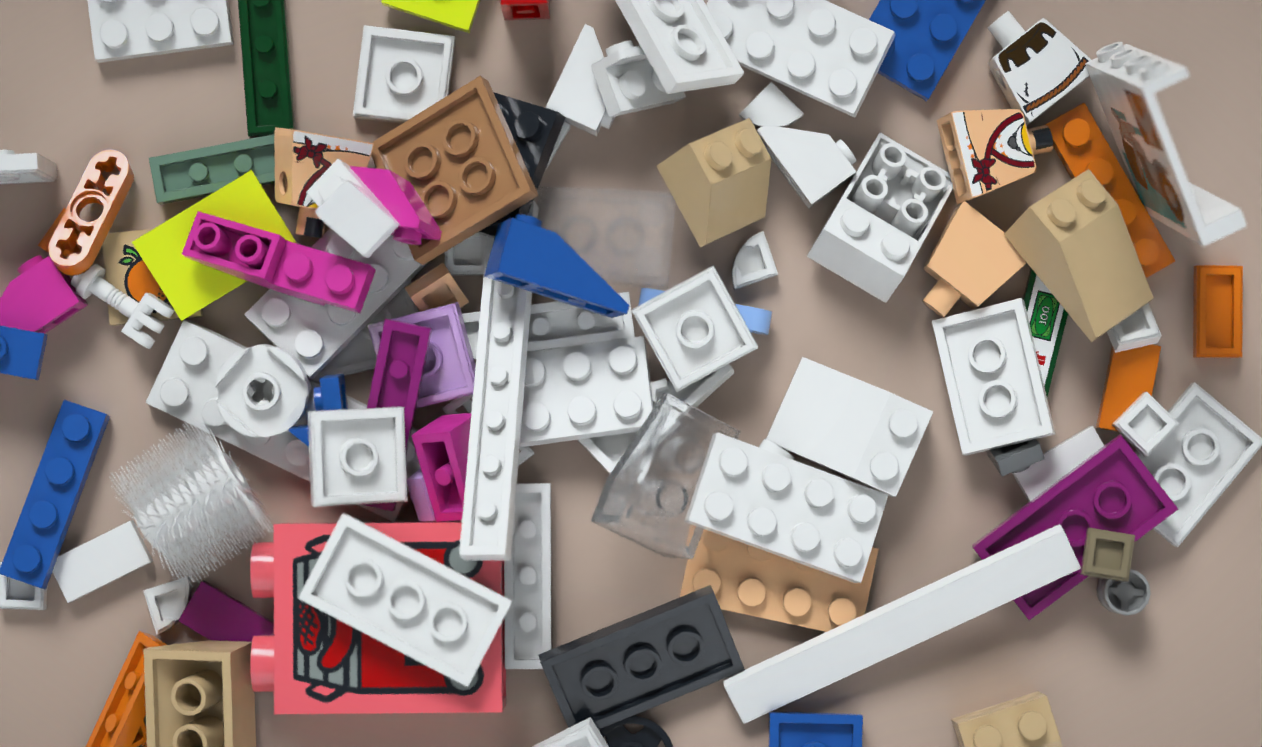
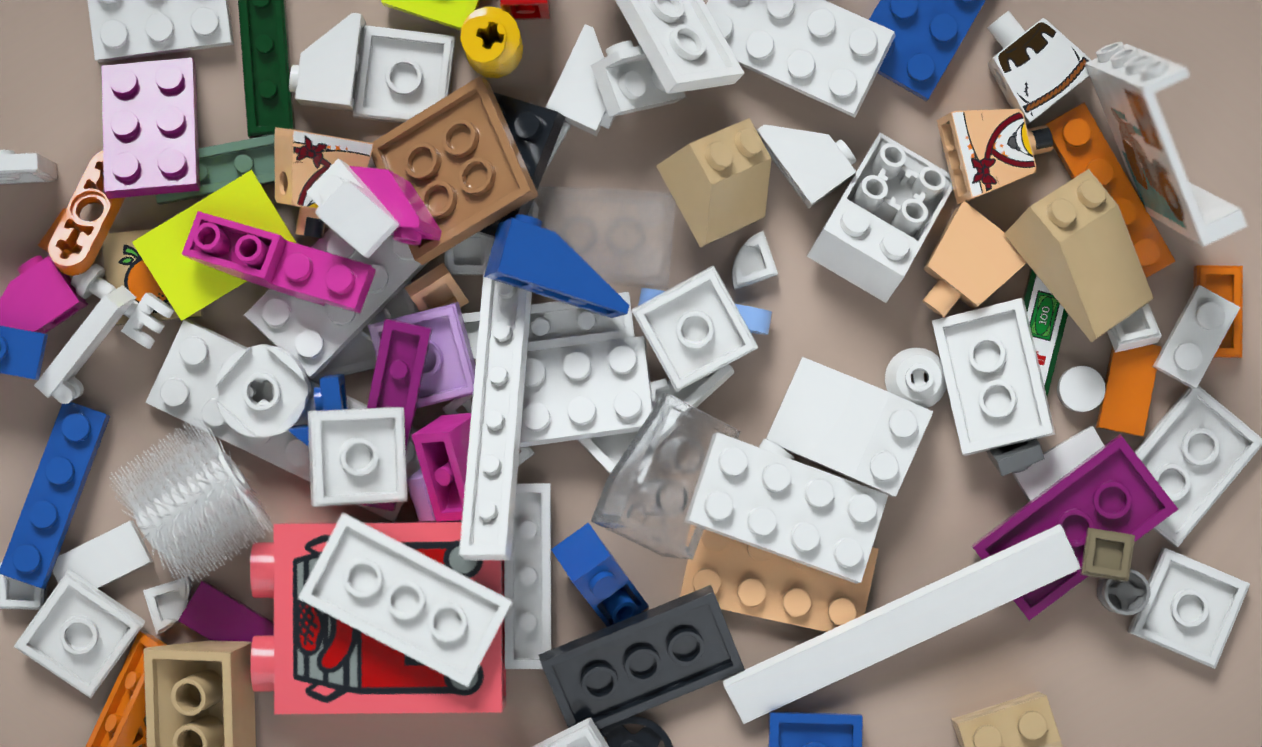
(60, 377): none -> white hinge
(79, 633): none -> white tile
(150, 128): none -> plate
(330, 67): none -> white slope
(481, 28): none -> yellow piece
(599, 576): none -> blue slope
(772, 109): white tile -> none
(916, 362): none -> white cone
(1081, 388): none -> white tile
(1145, 424): white tile -> none
(1189, 608): none -> white tile
(1196, 337): none -> white plate

